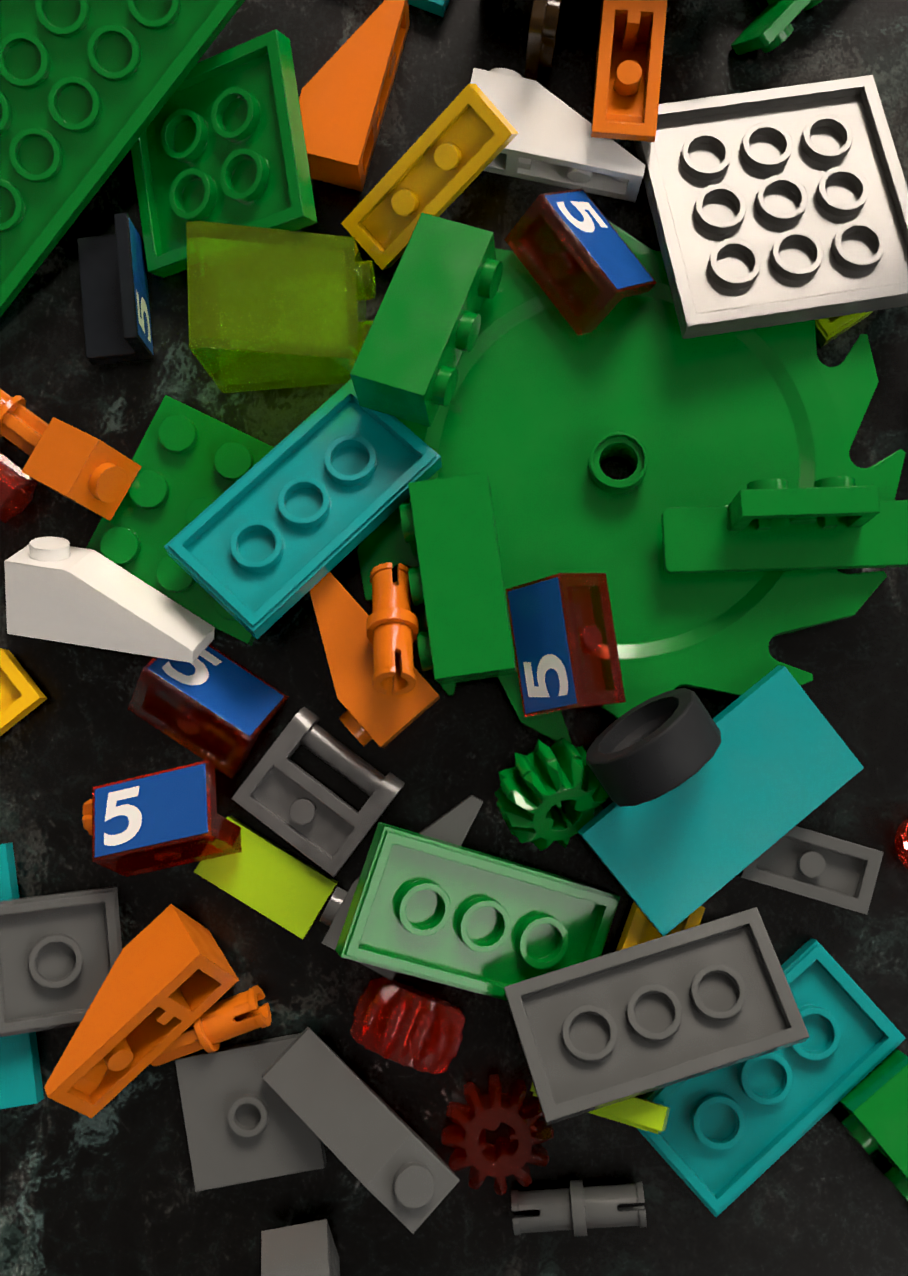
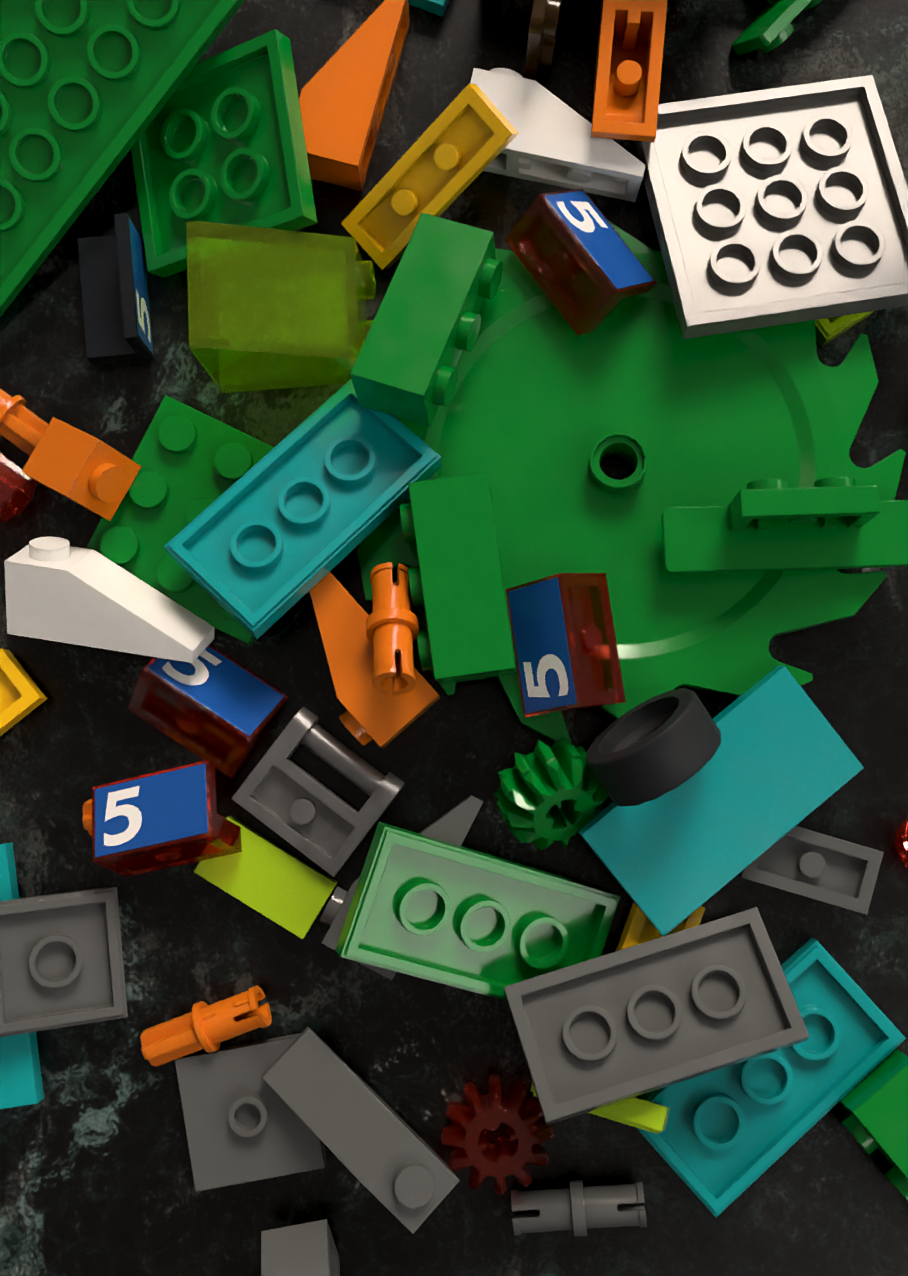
(143, 1006): orange slope -> none
(408, 1025): clear red gear -> none

